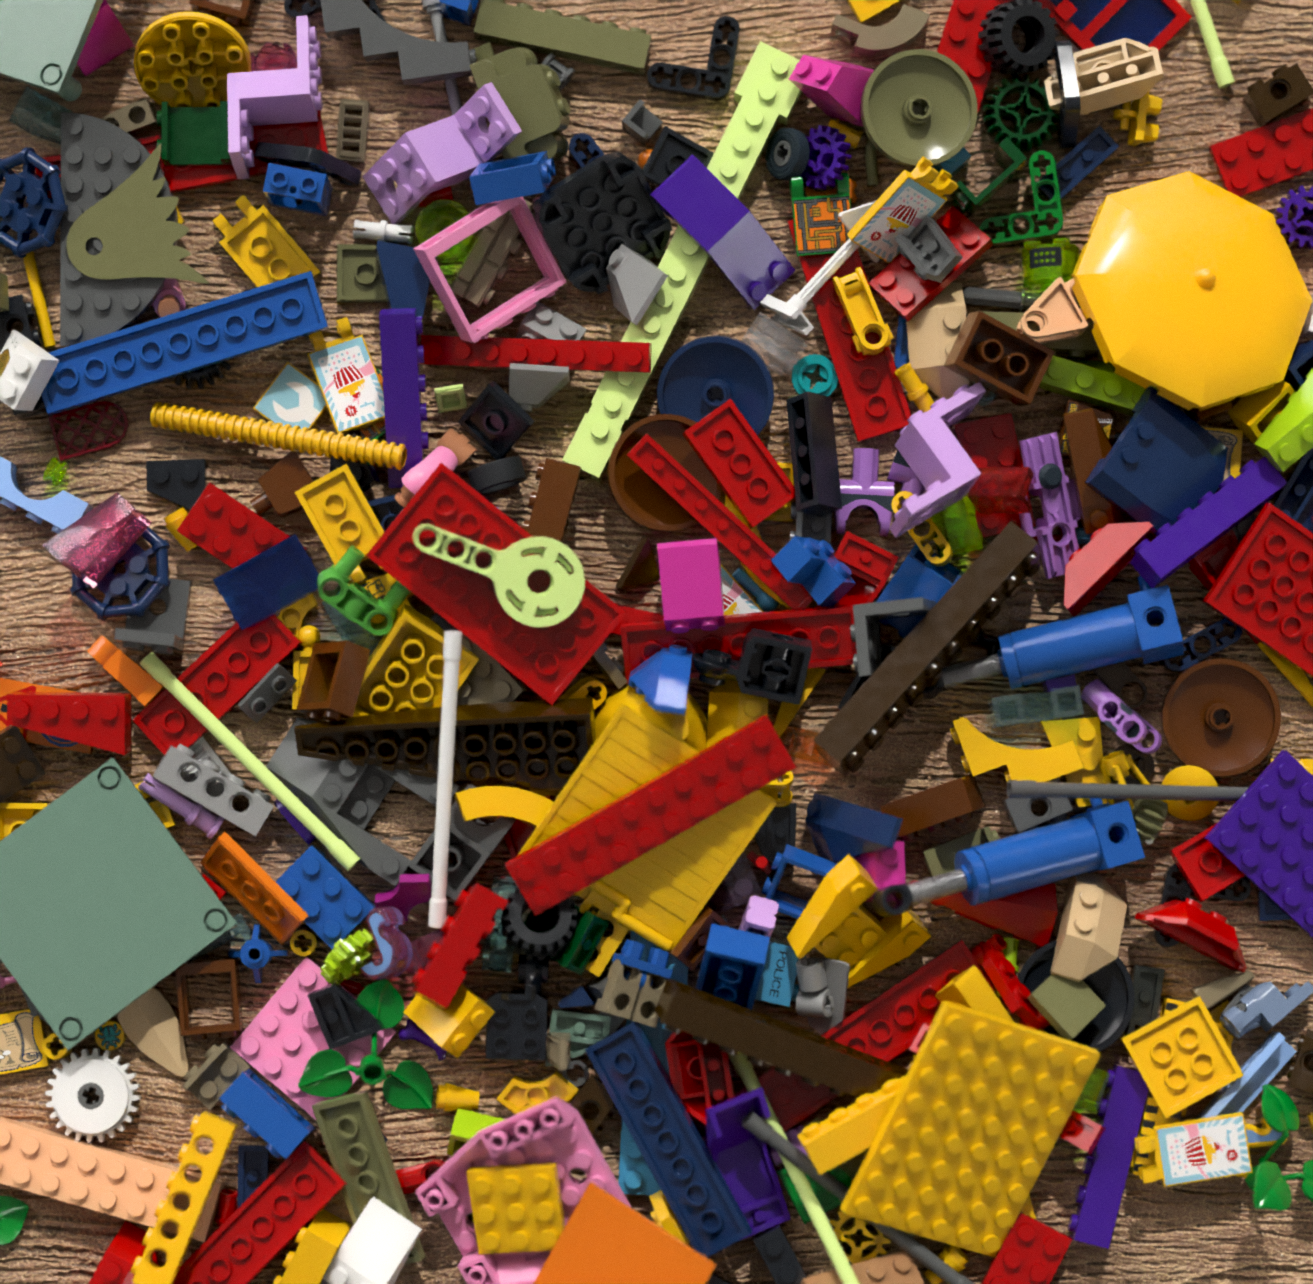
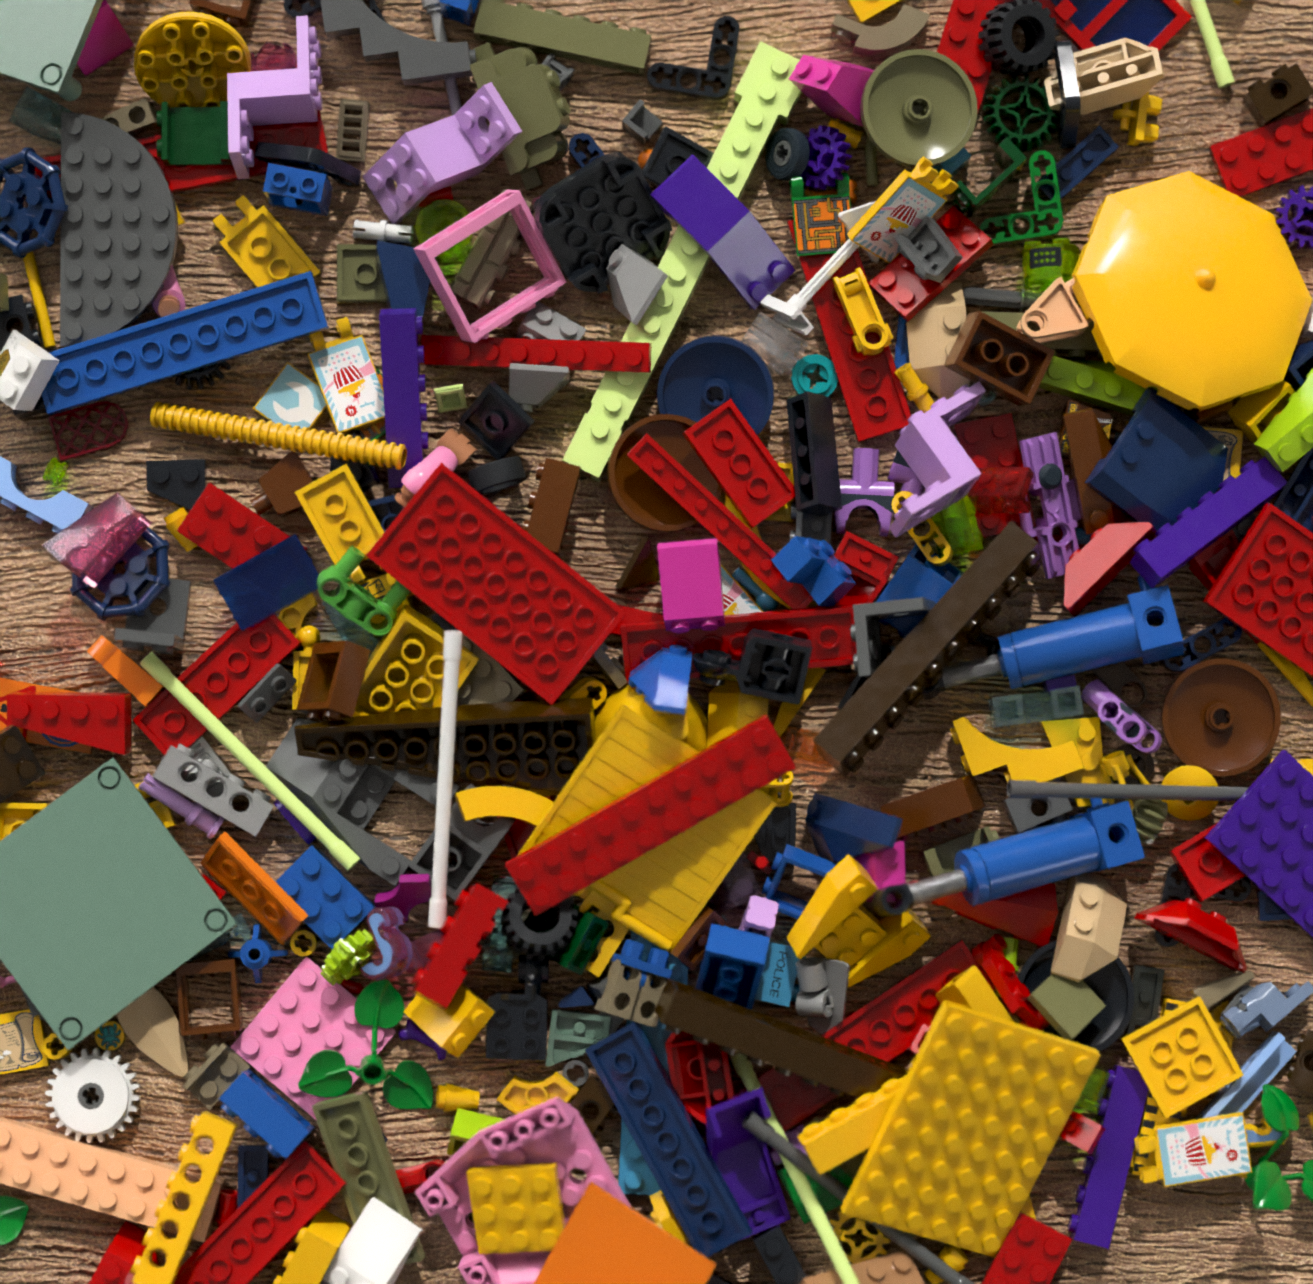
(132, 232): olive piece -> none
(342, 1016): black wing -> none
(511, 571): yellowish green beam -> none
(512, 177): blue window -> none
(559, 1049): dark tan slope -> none

